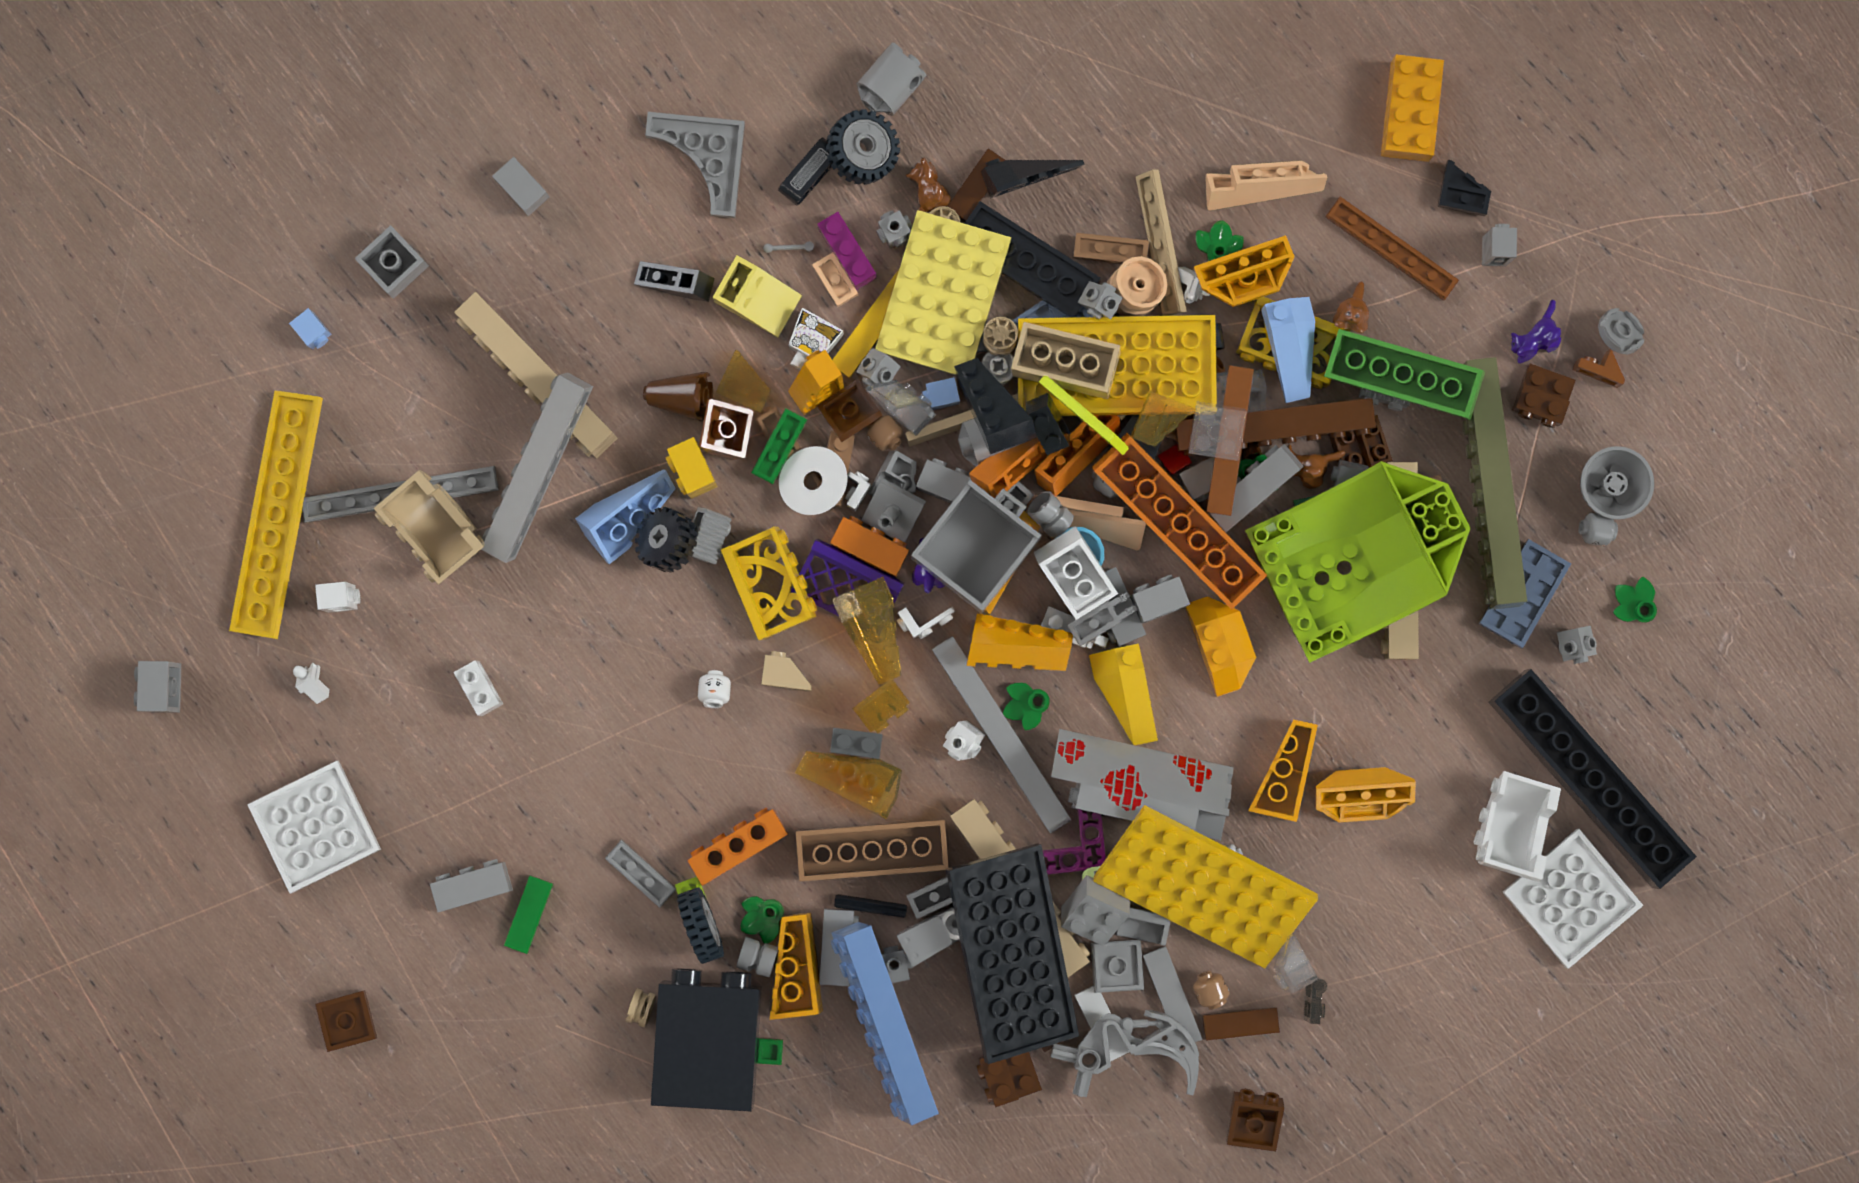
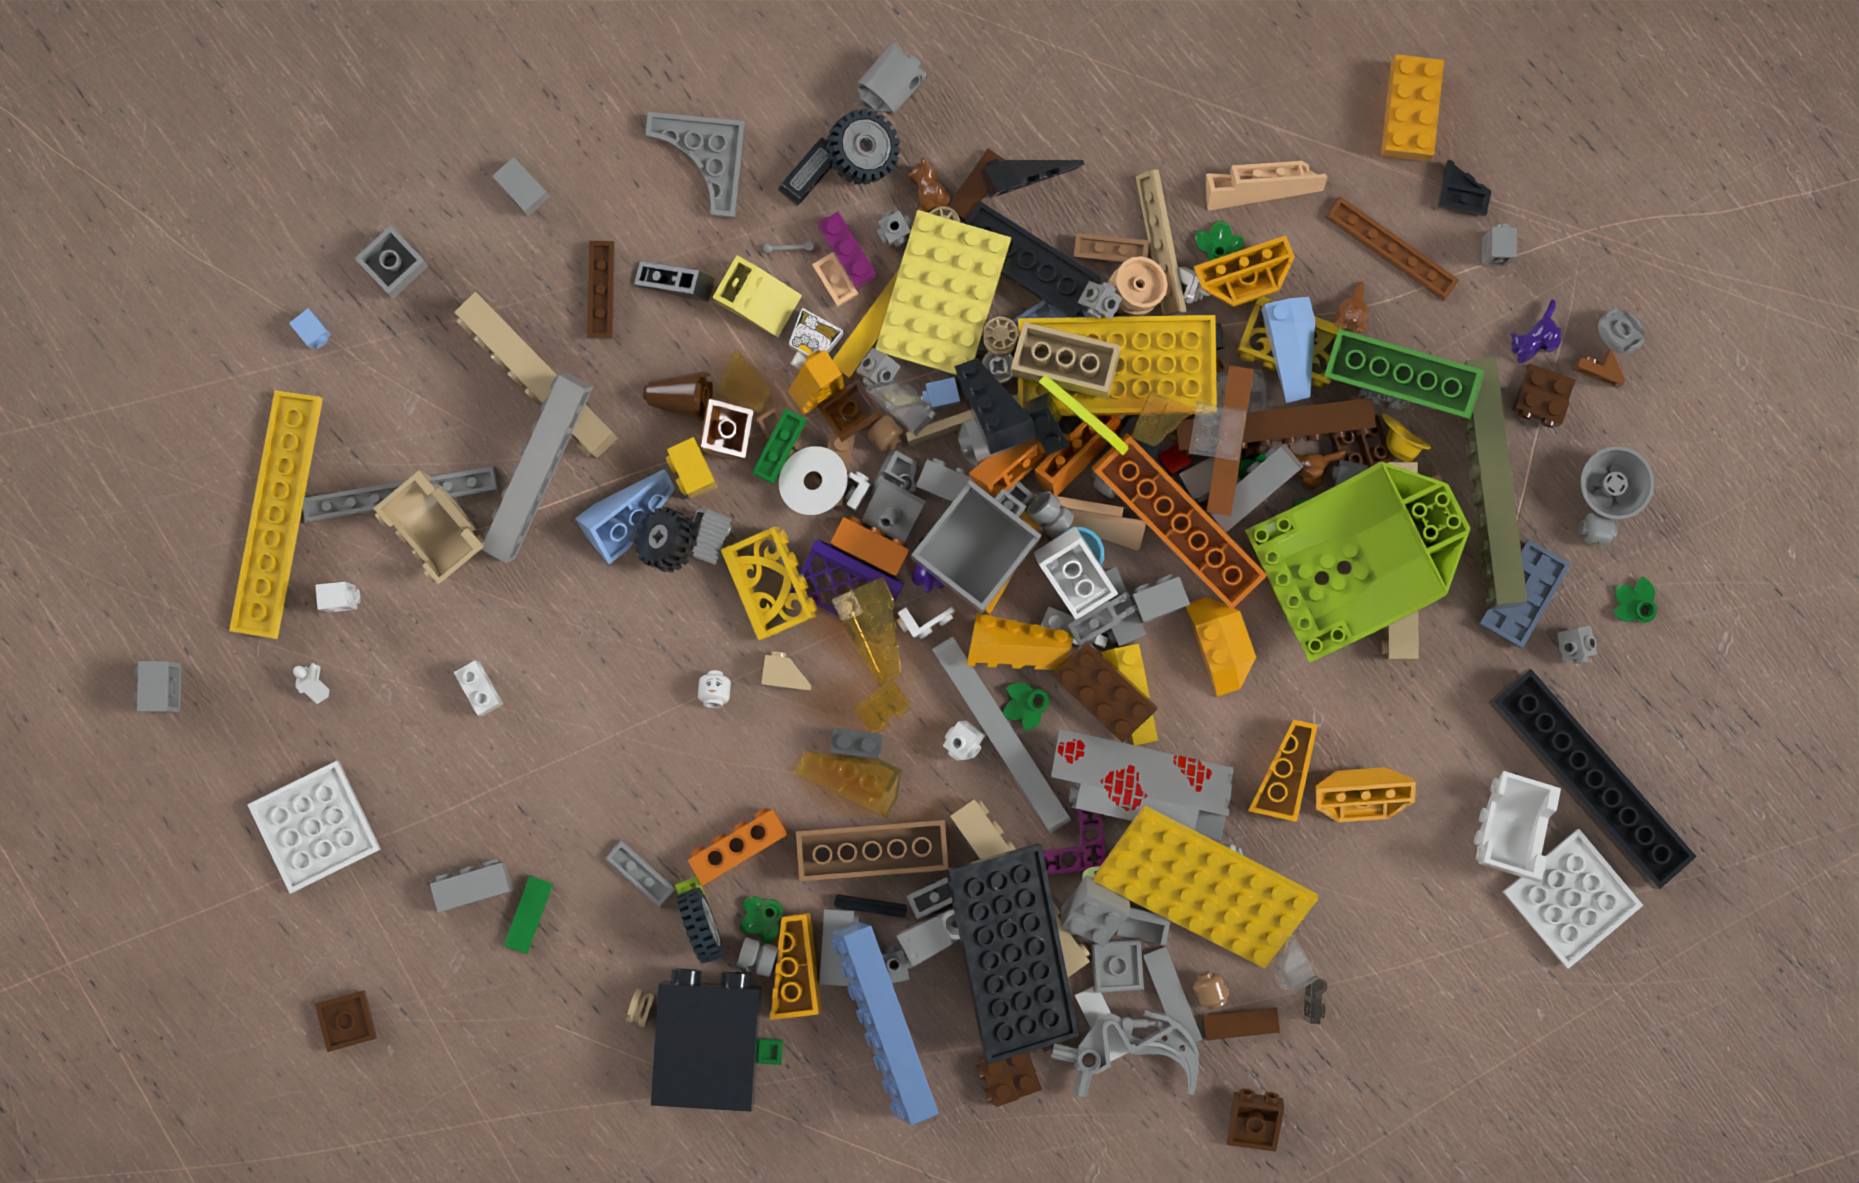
(601, 289): none -> reddish brown plate
(1104, 691): none -> reddish brown plate
(1401, 441): none -> yellow piece

